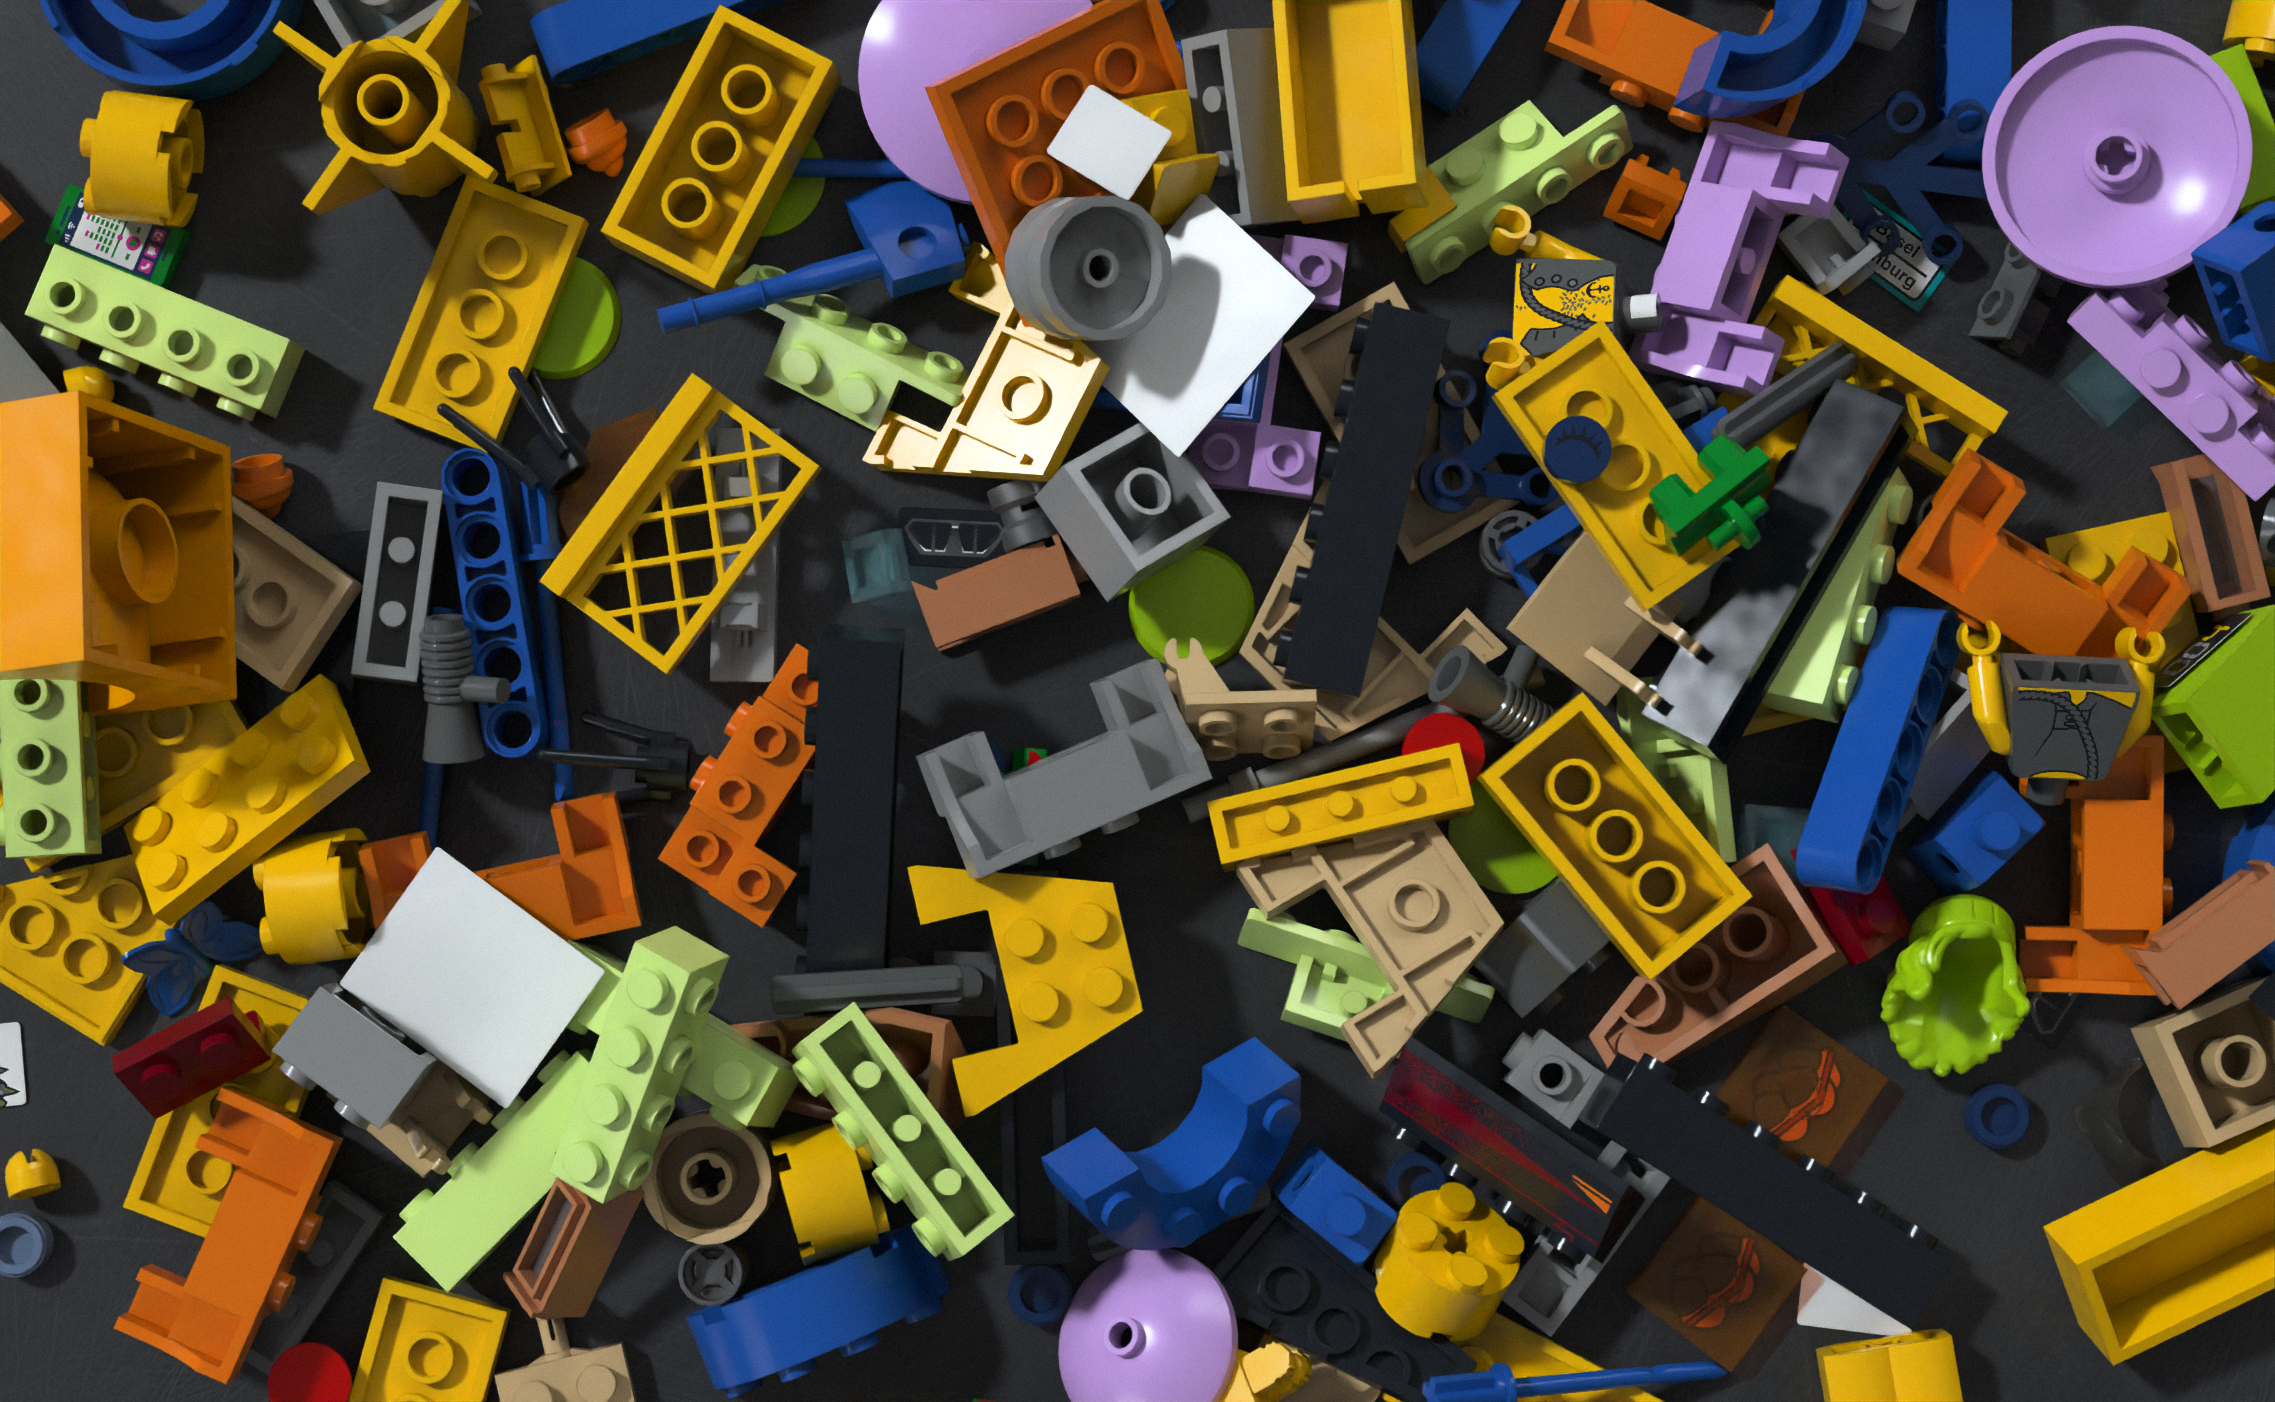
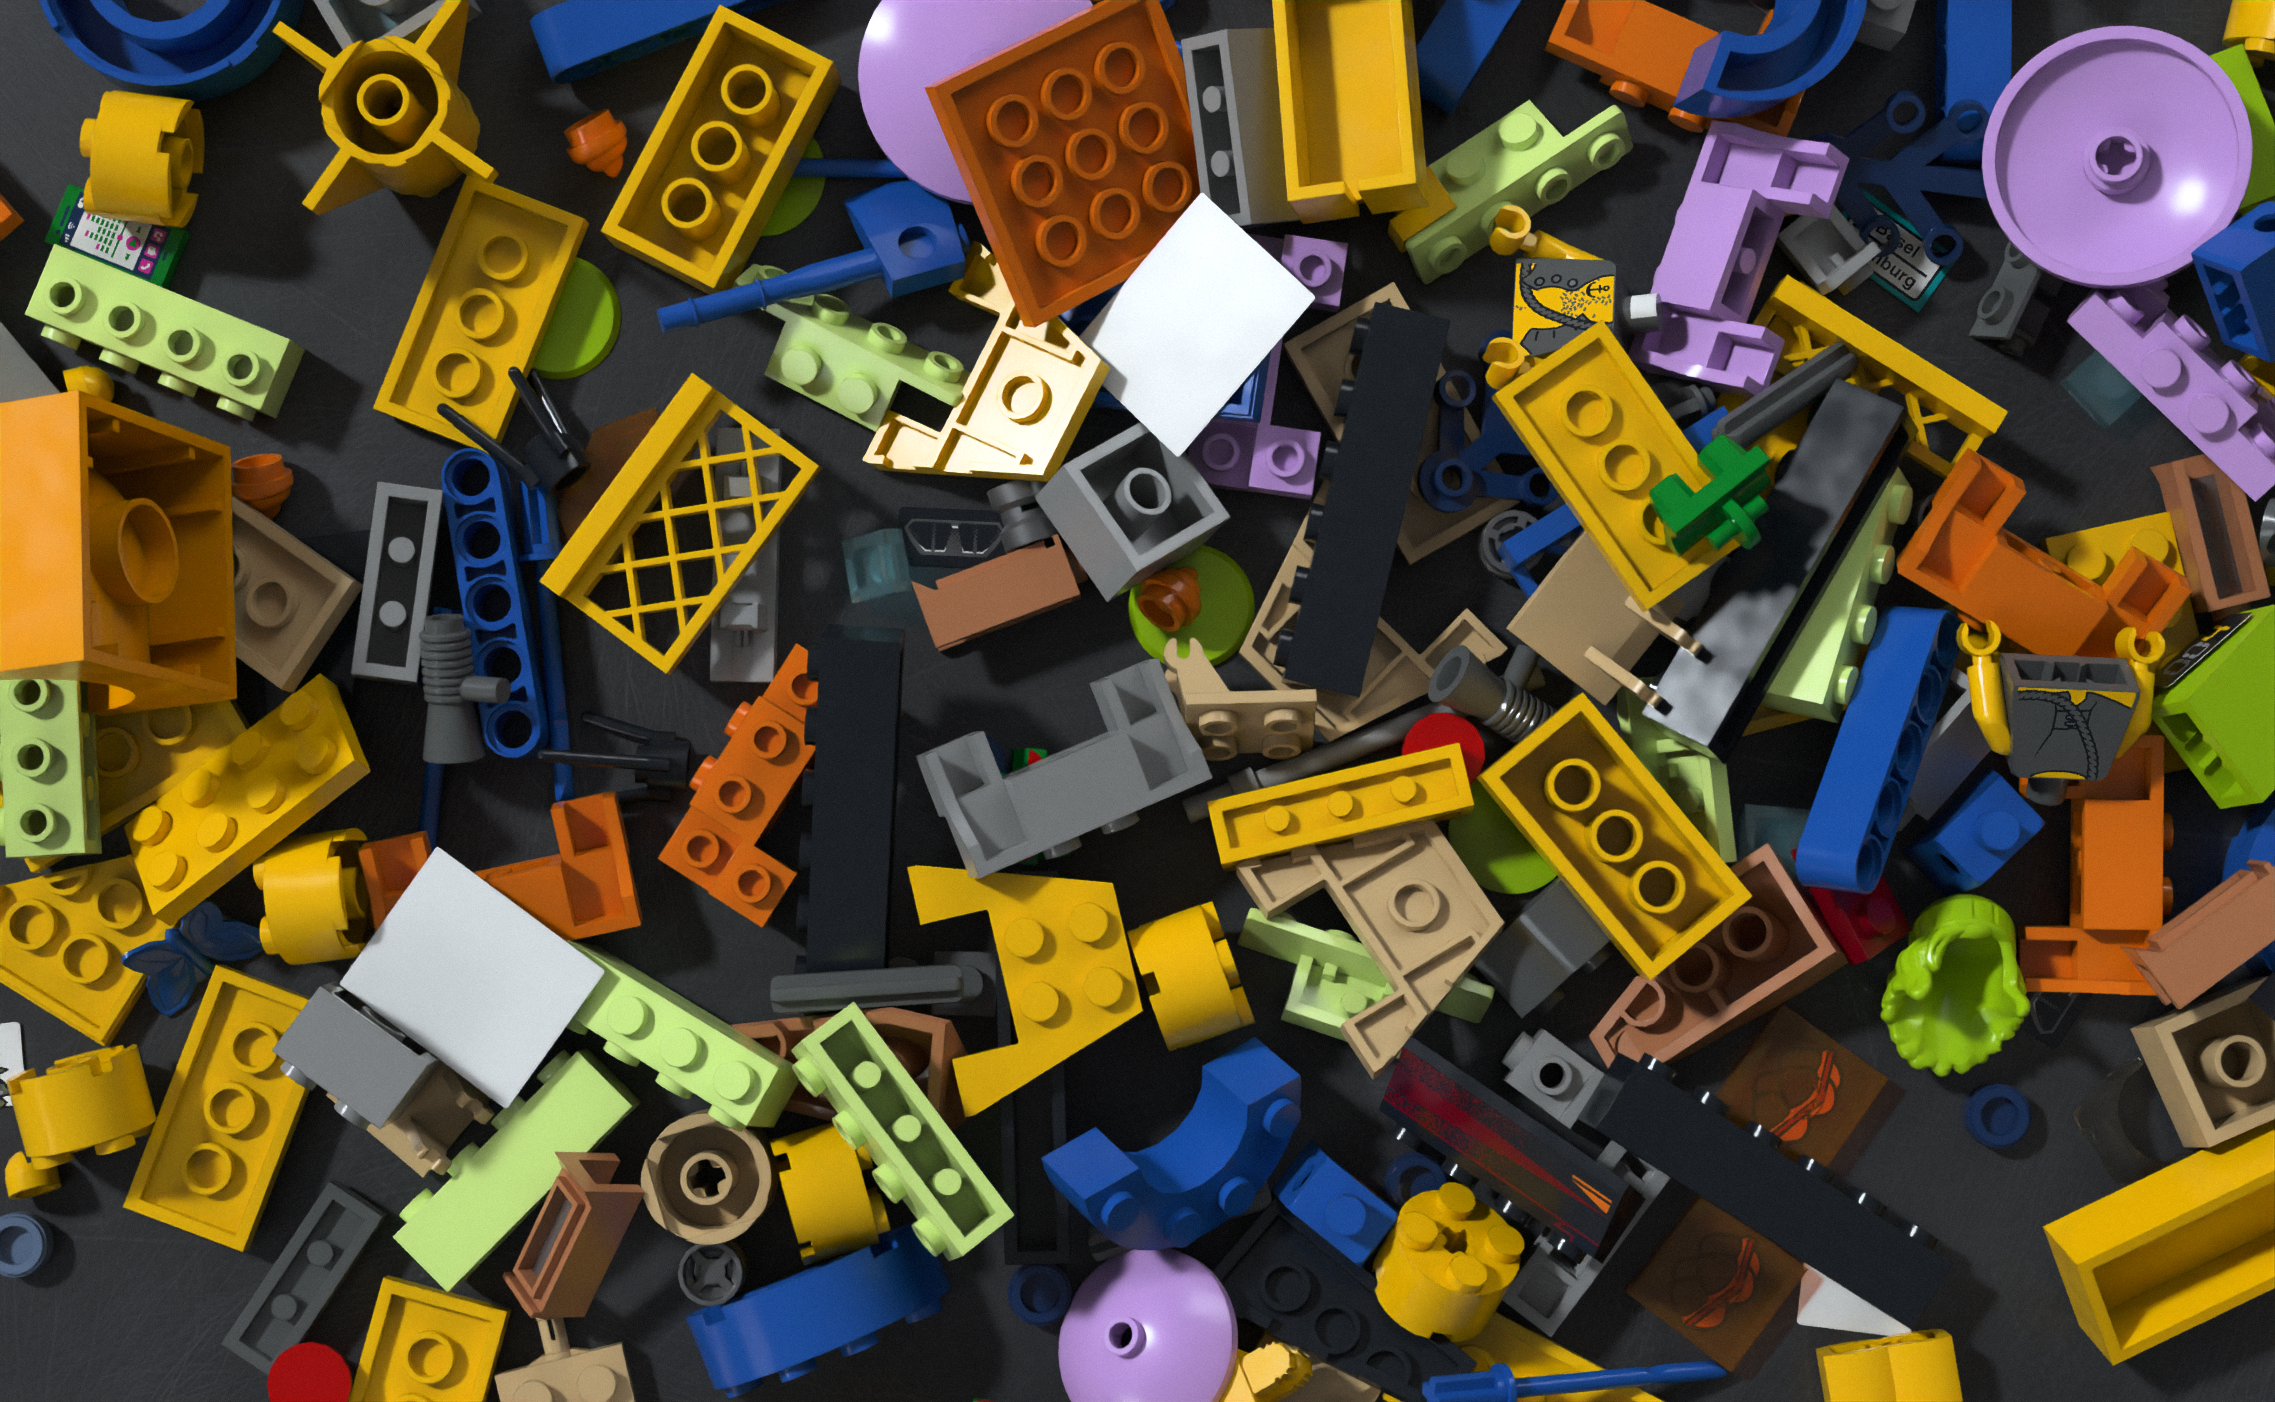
(82, 1103): none -> yellow brick
(193, 1056): dark red bracket -> none
(250, 1243): orange bracket -> none
(534, 149): yellow hinge -> none
(639, 1063): yellowish green brick -> none
(1088, 268): light grey wheel -> none
(1109, 142): white sticker -> none
(1171, 598): none -> orange plate
(1178, 170): yellow slope -> none
(1190, 976): none -> yellow brick
(1576, 450): dark blue tile -> none
(1645, 198): orange tile -> none

